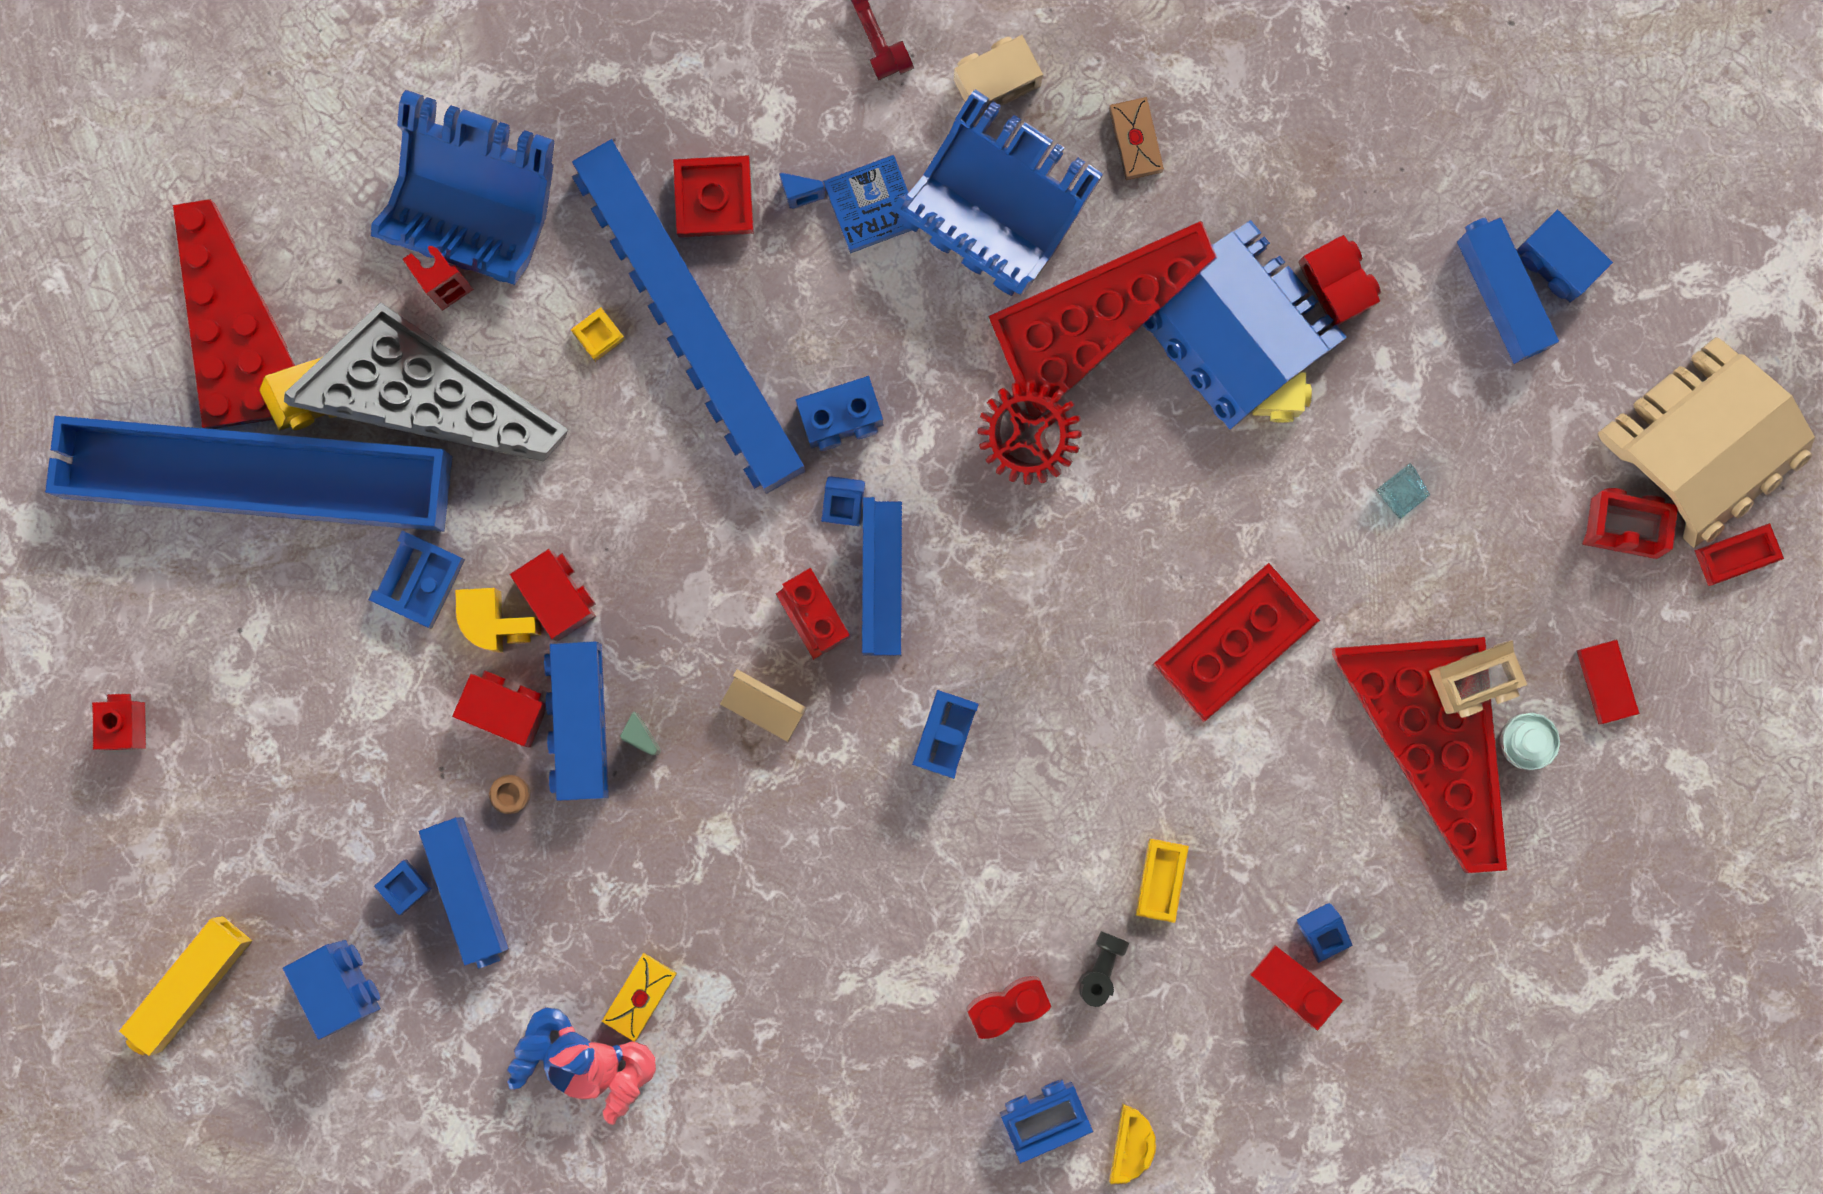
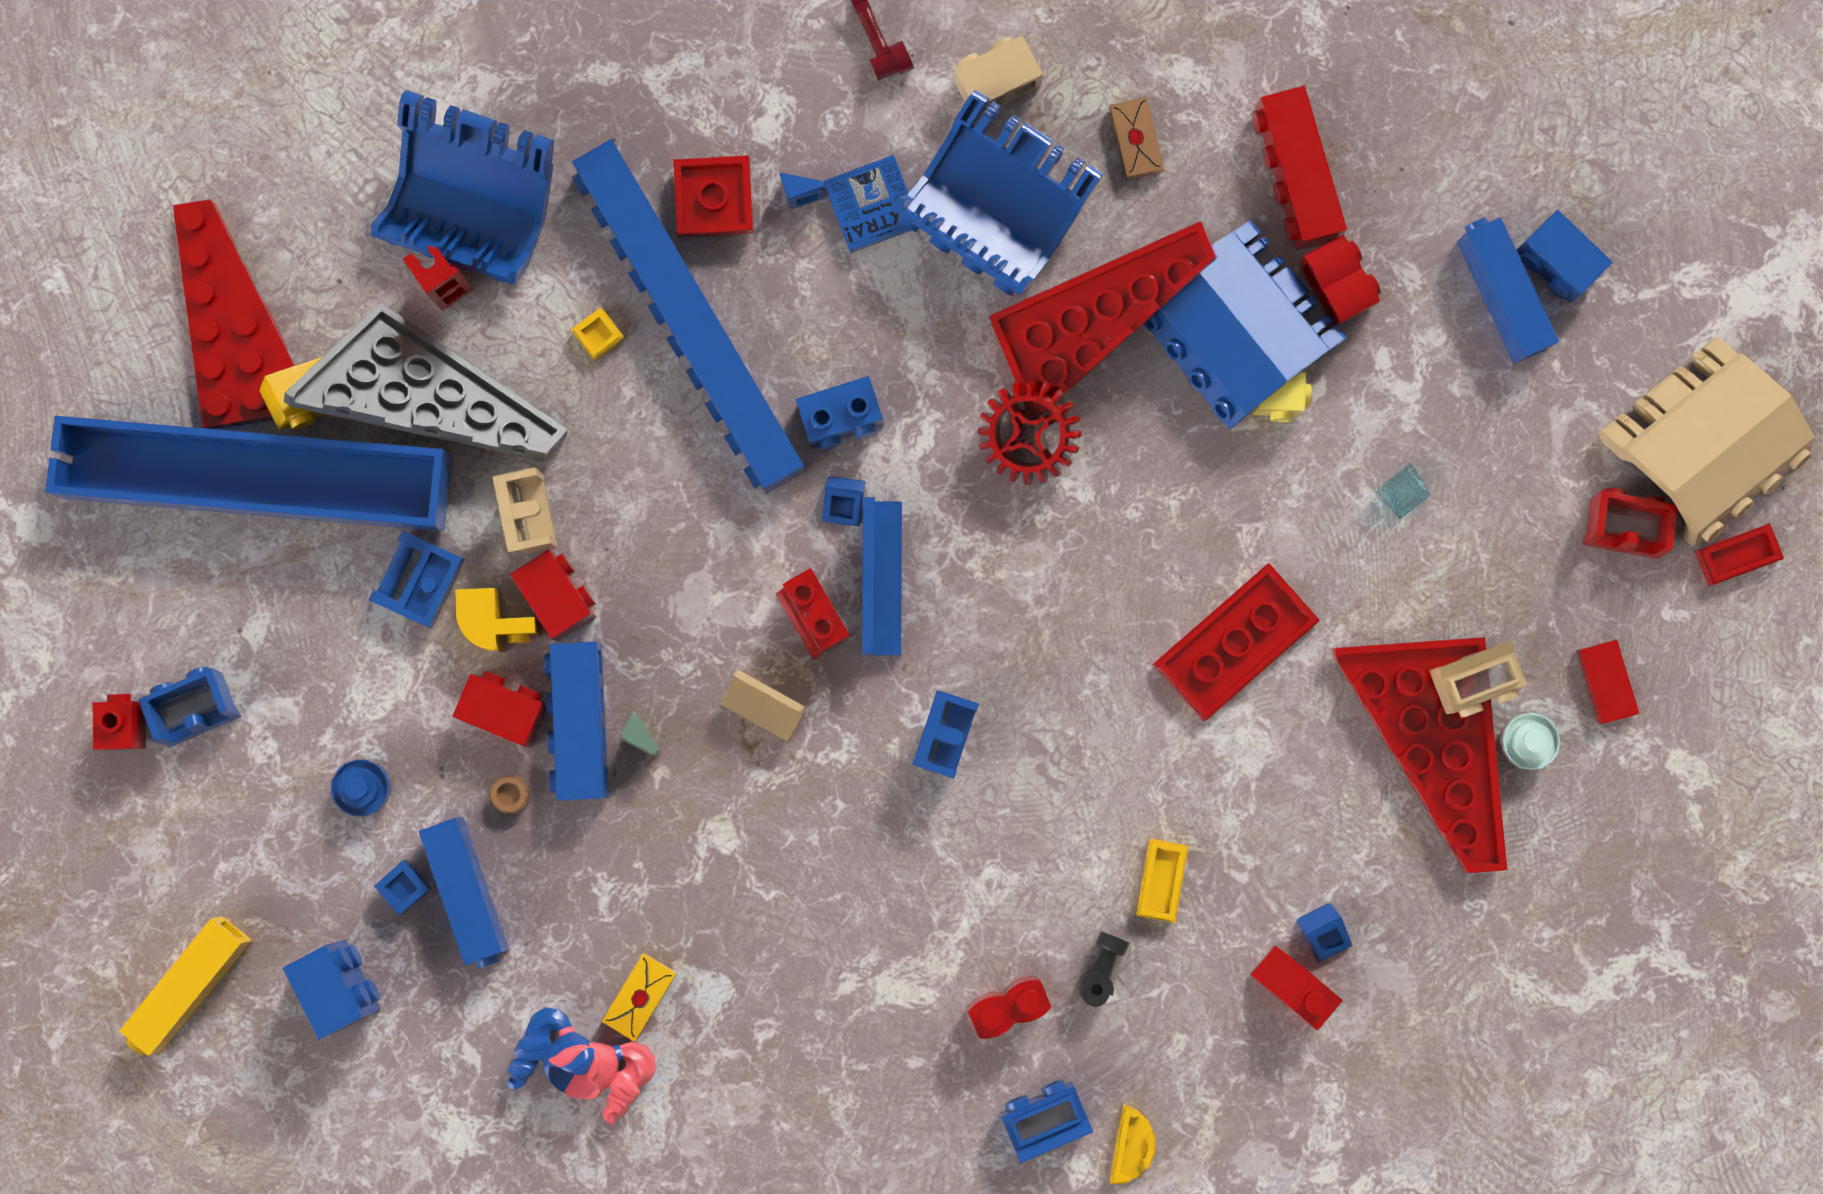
(188, 706): none -> blue window
(361, 787): none -> blue plate
(525, 511): none -> tan window
(1299, 168): none -> red brick

